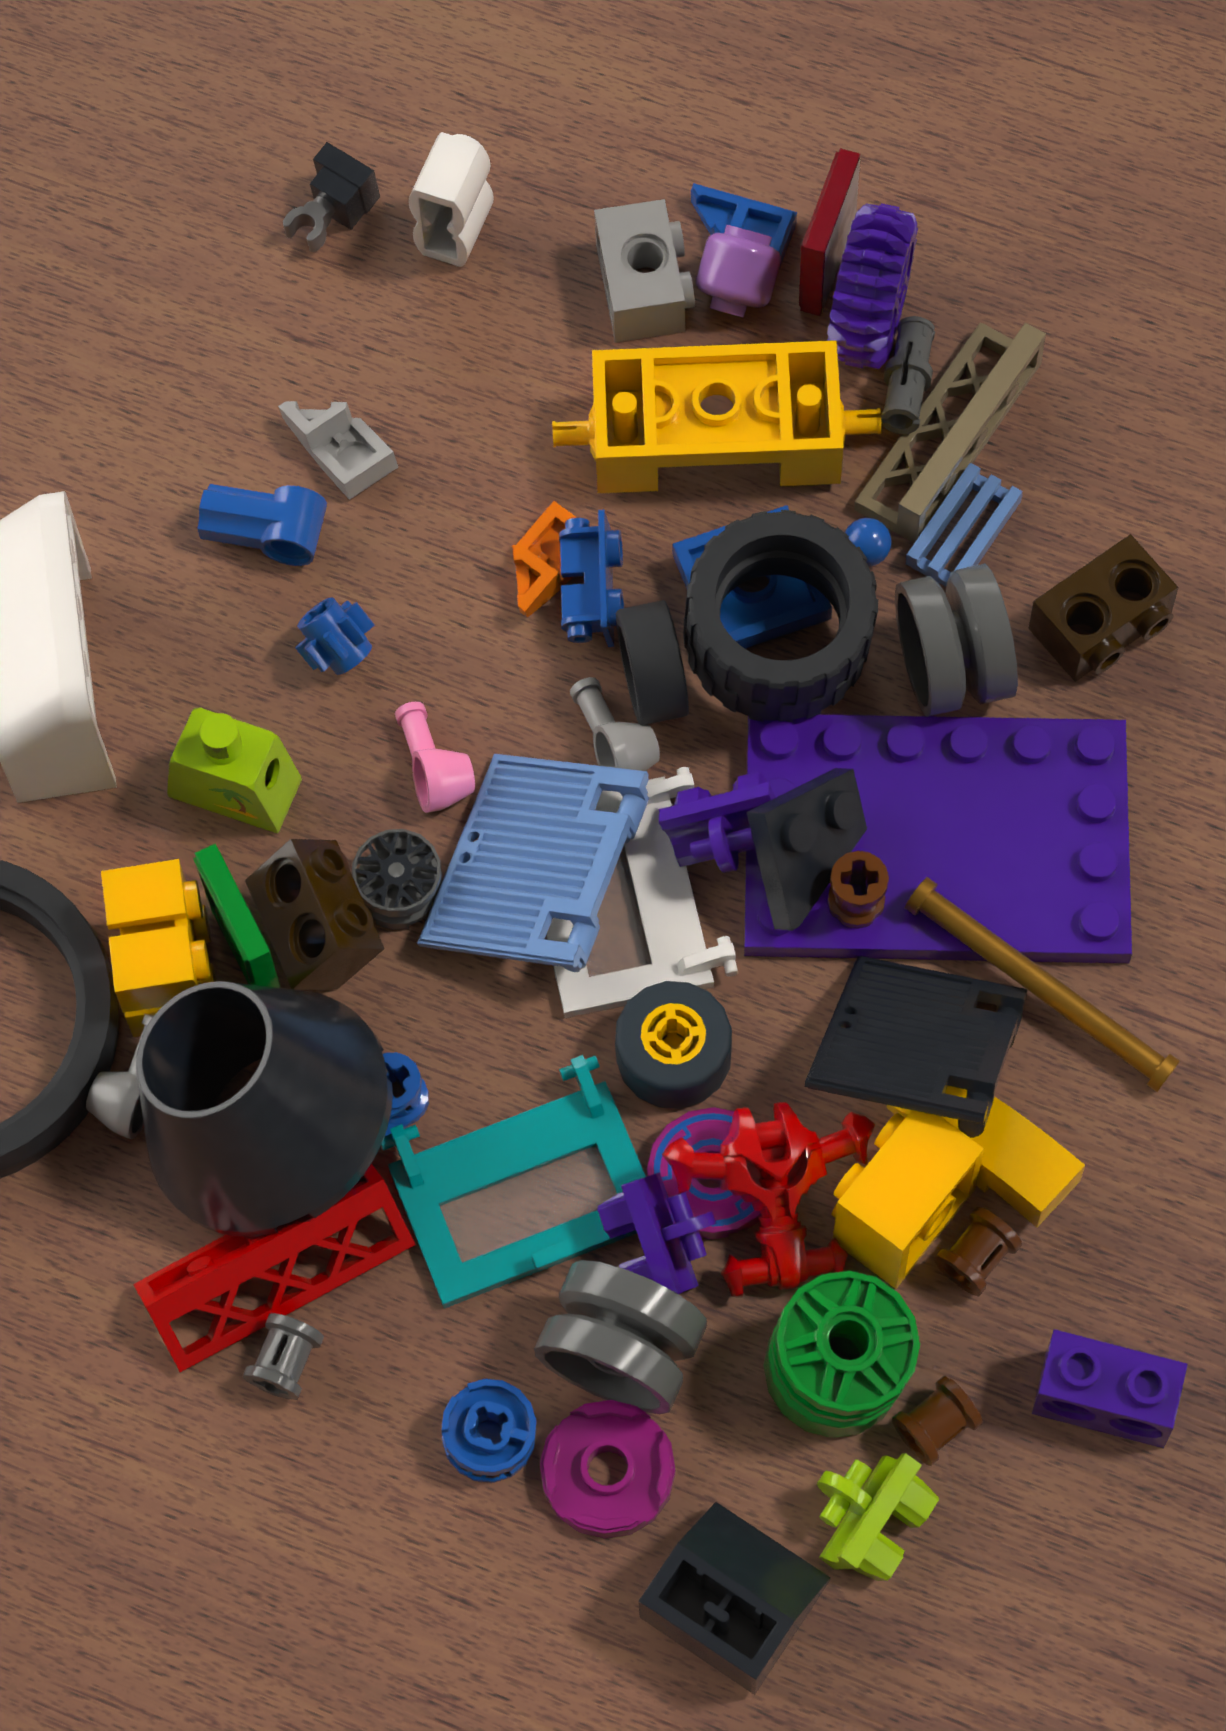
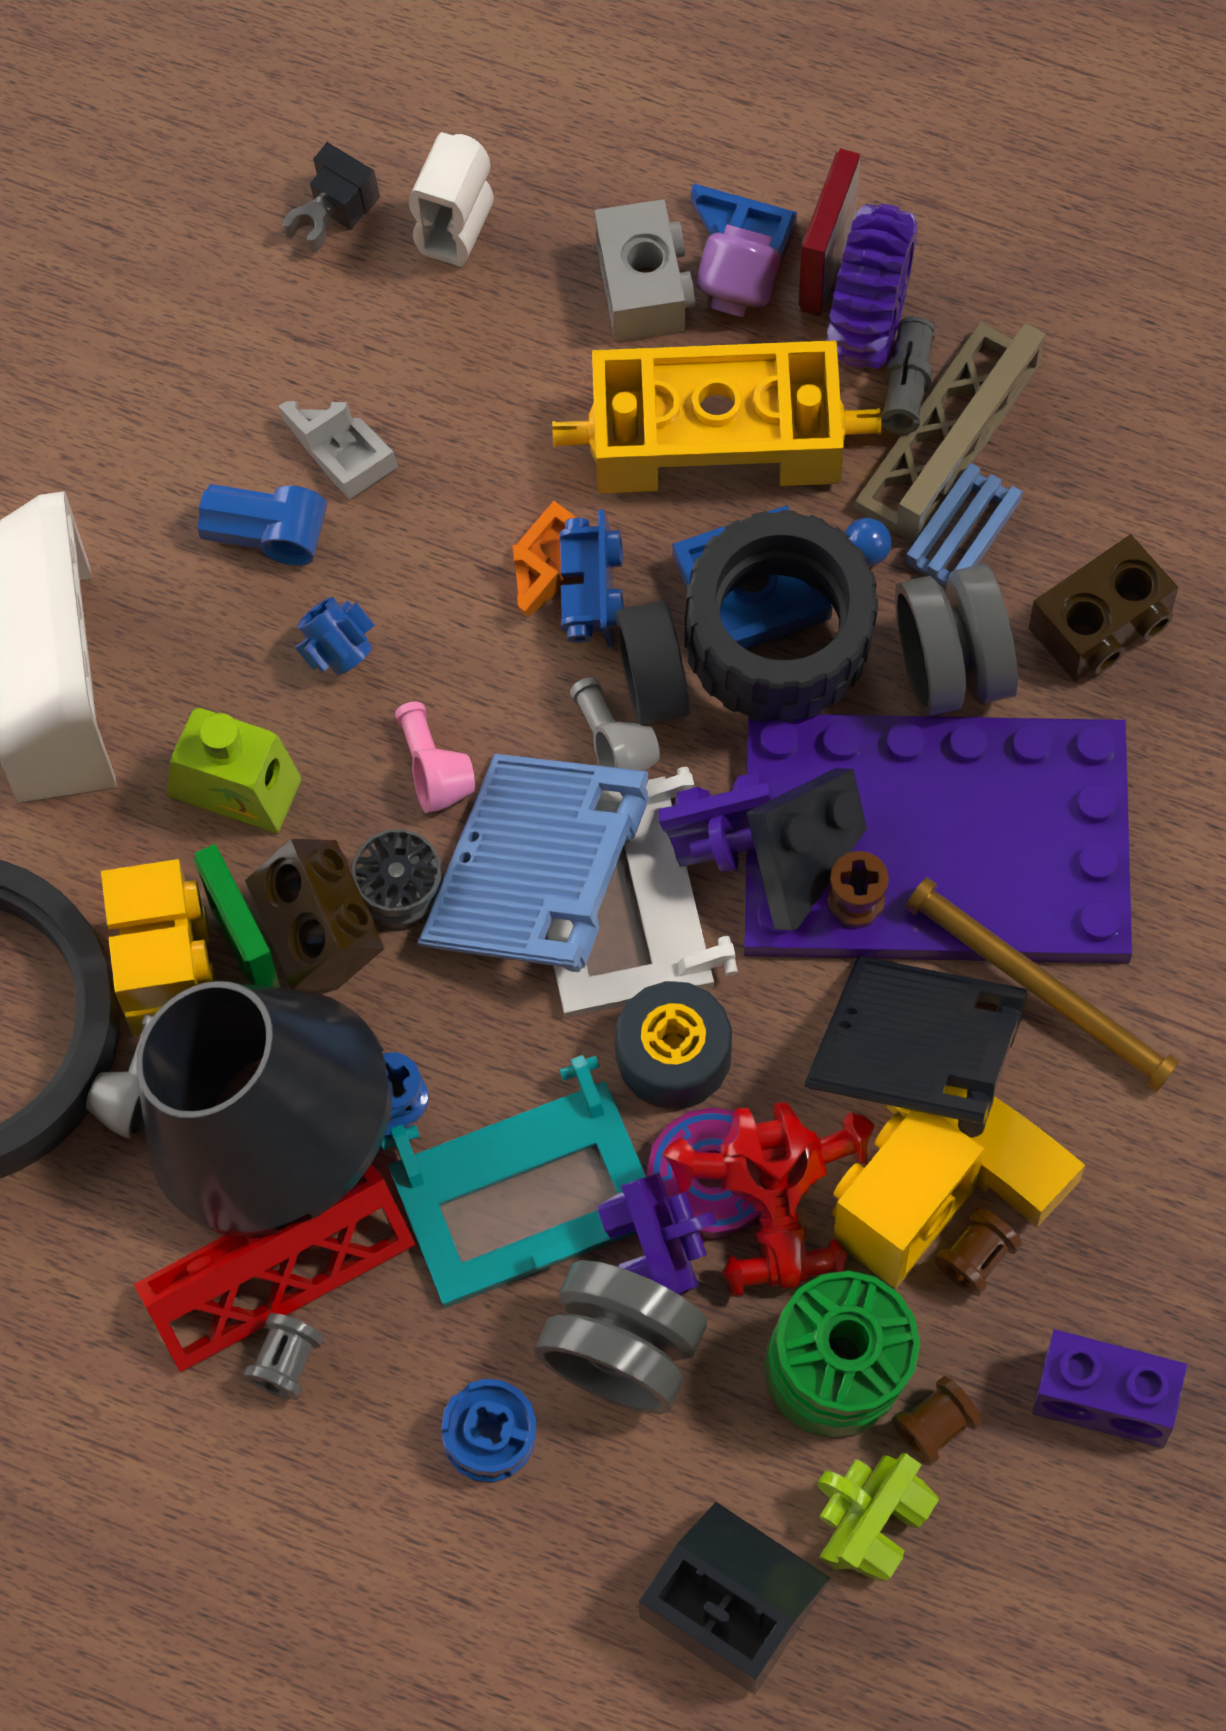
(612, 1508): magenta tile -> none

